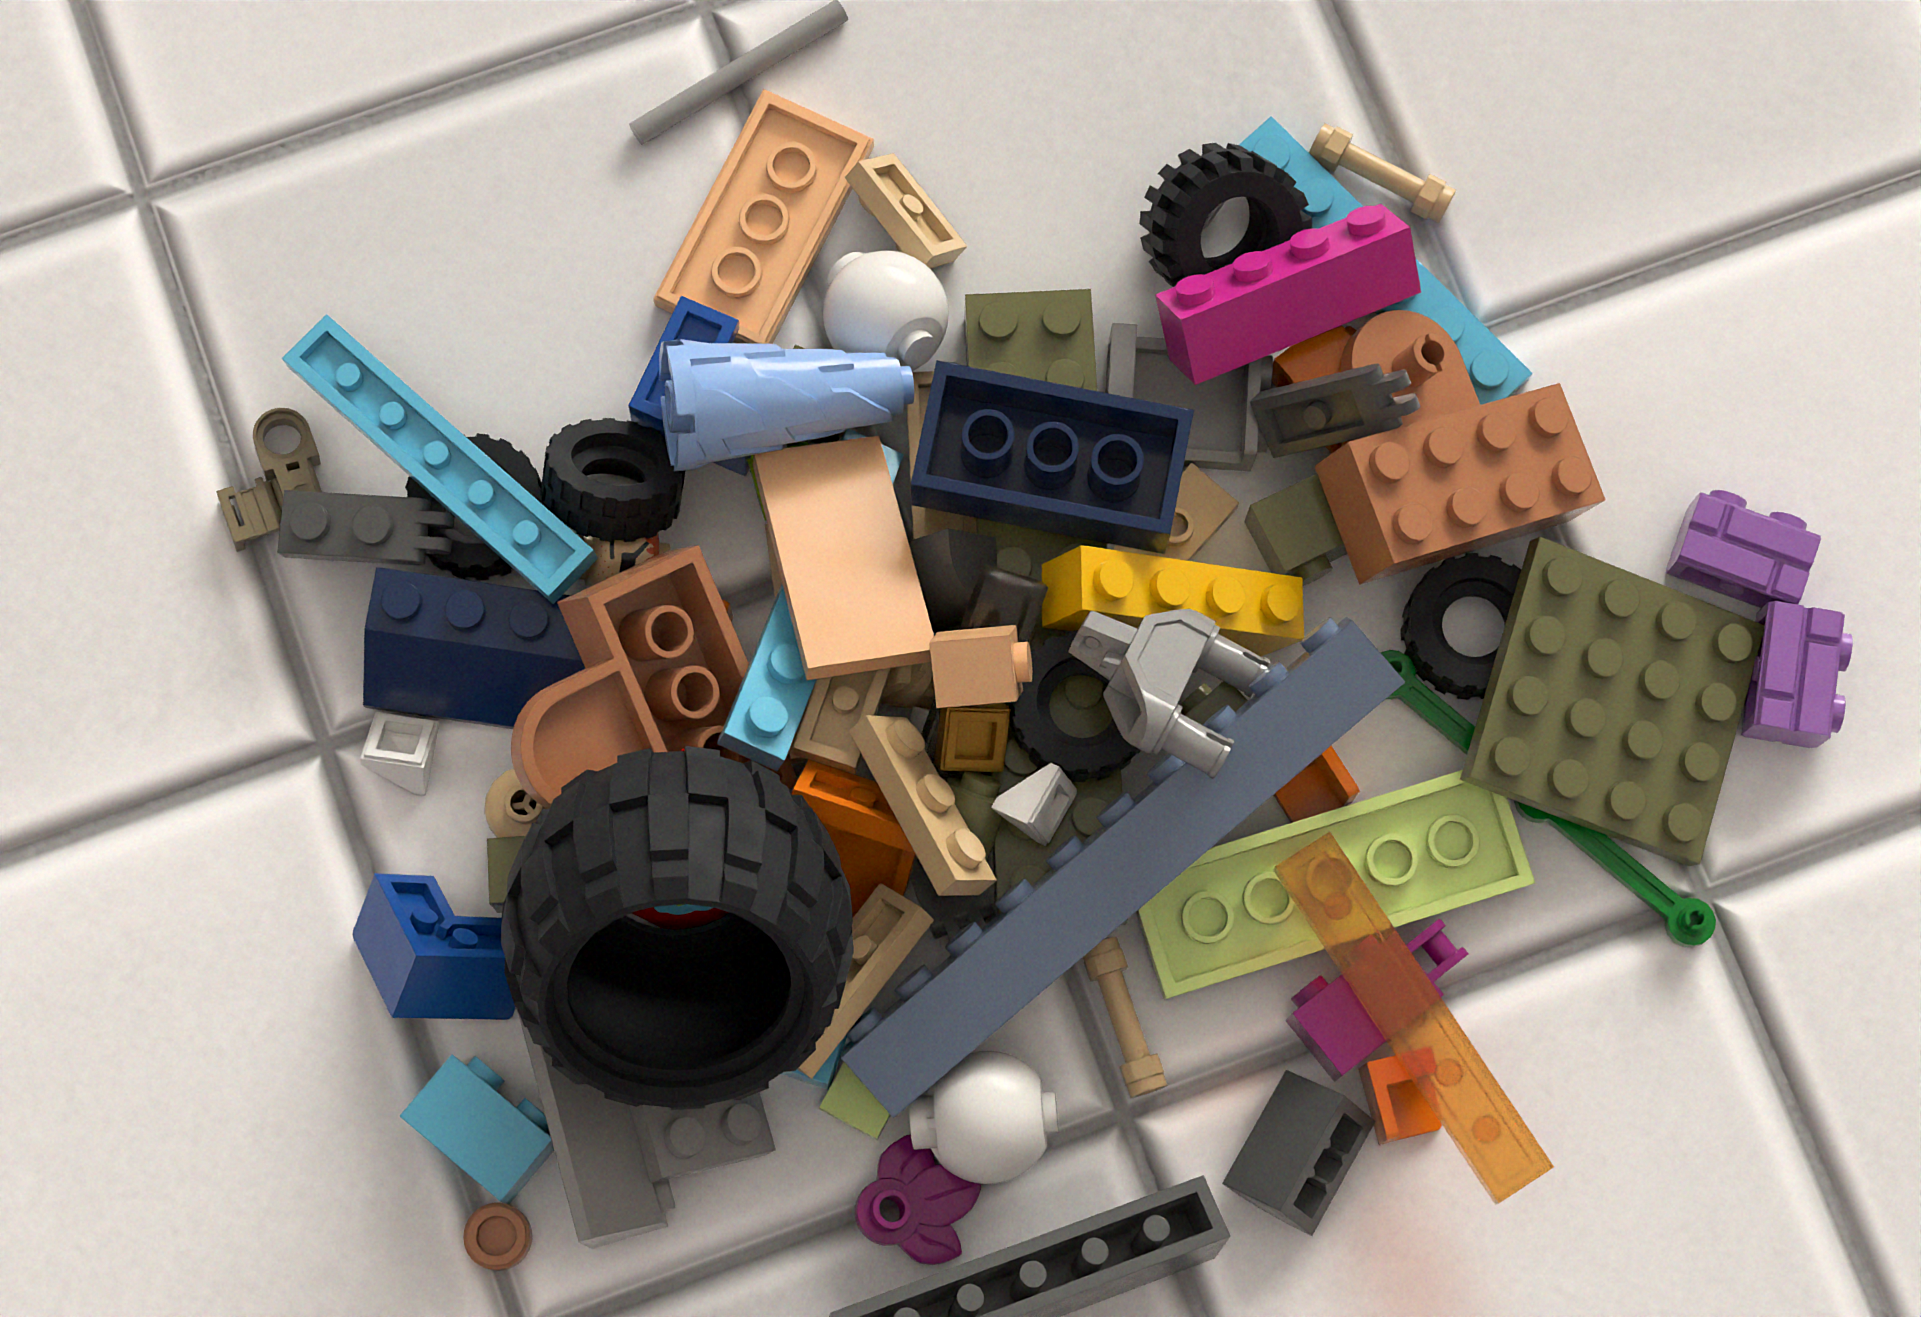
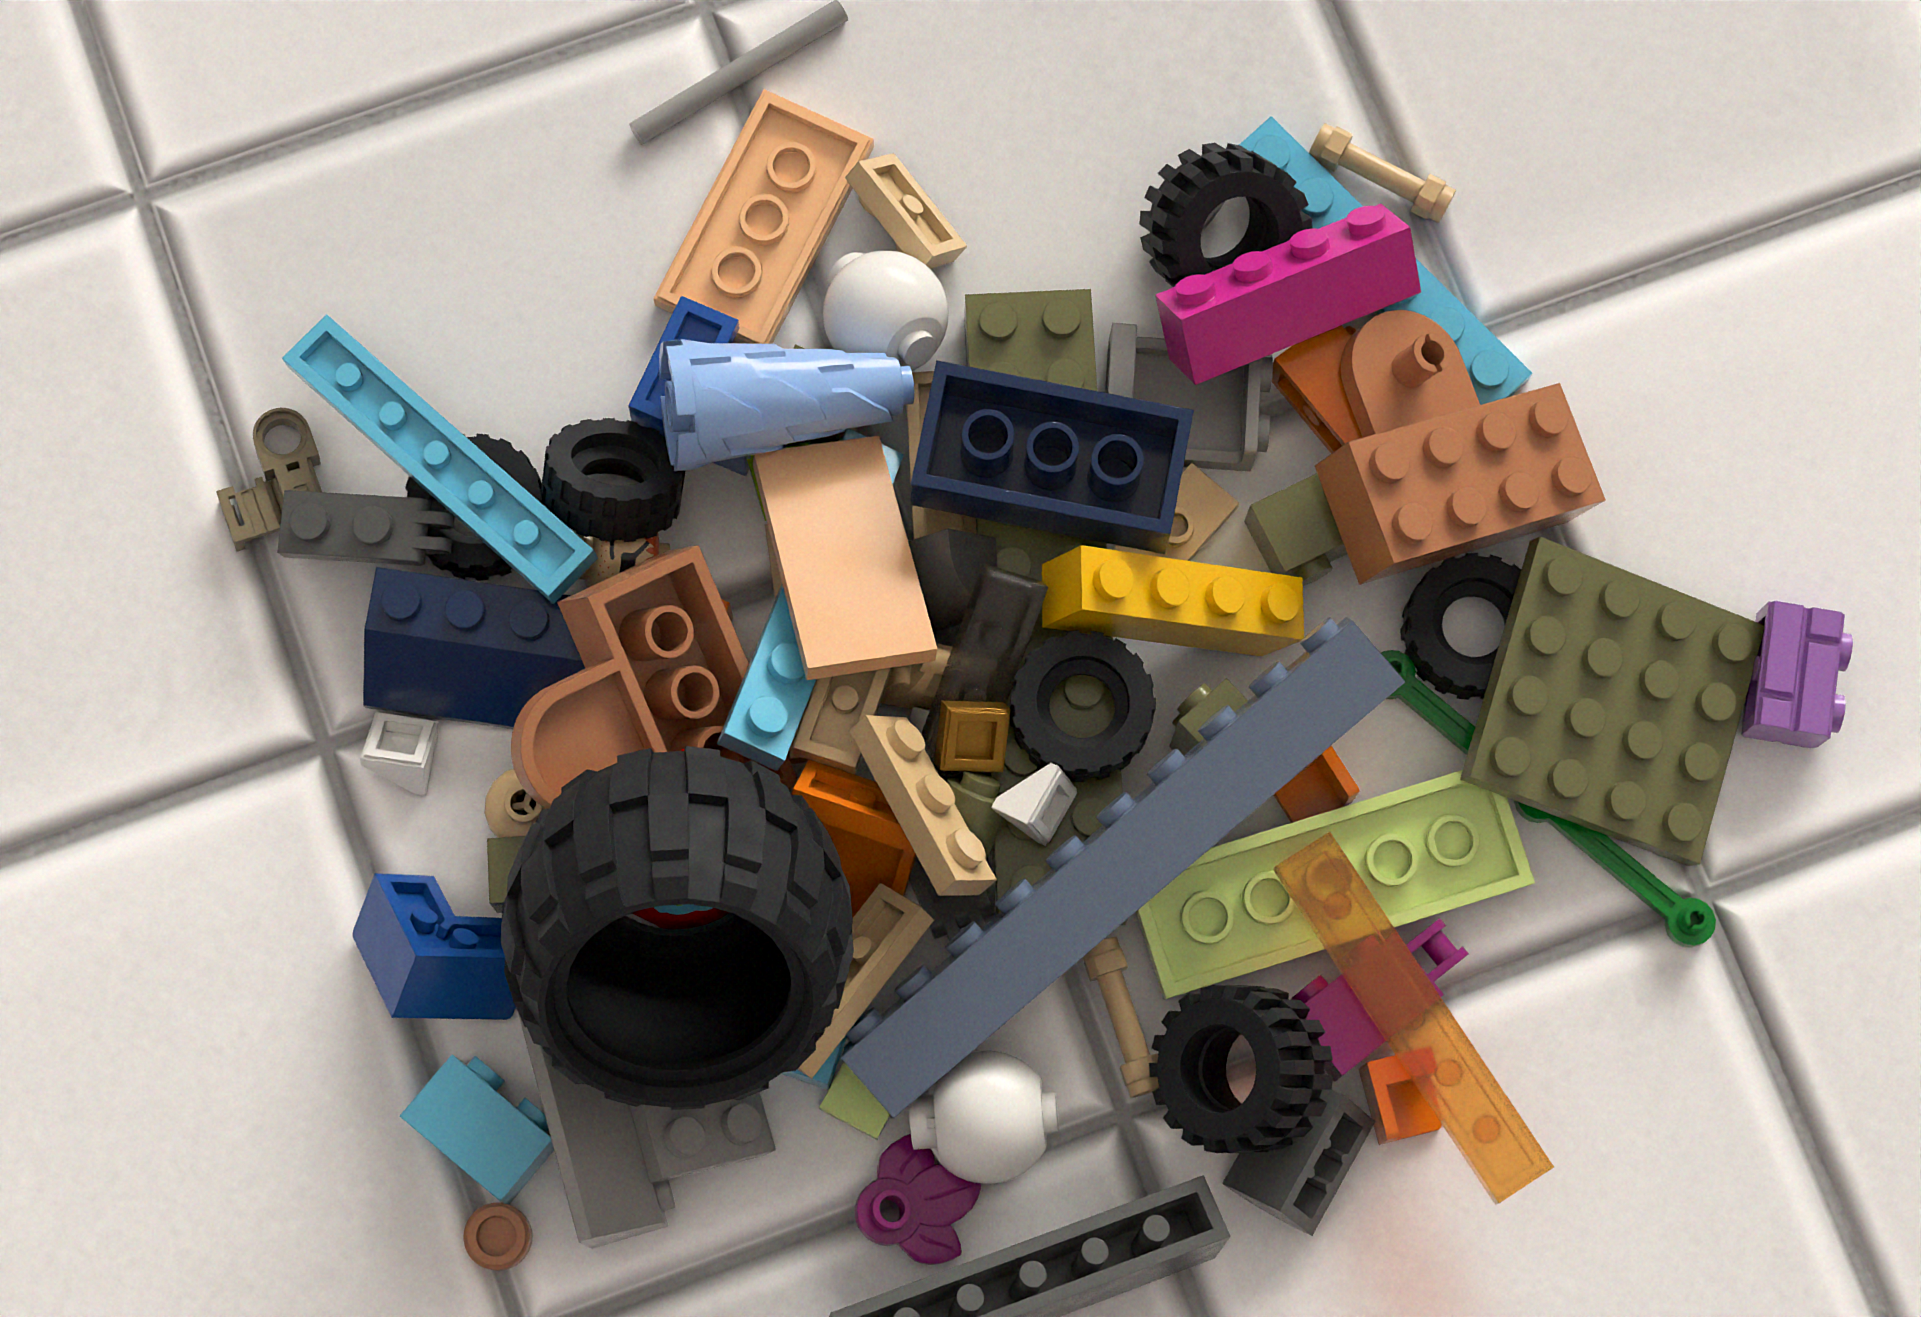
(979, 666): light nougat brick -> none
(1150, 672): light grey connector -> none
(1195, 1075): none -> black tyre
(1332, 409): dark grey hinge -> none
(1743, 550): medium lavender brick -> none

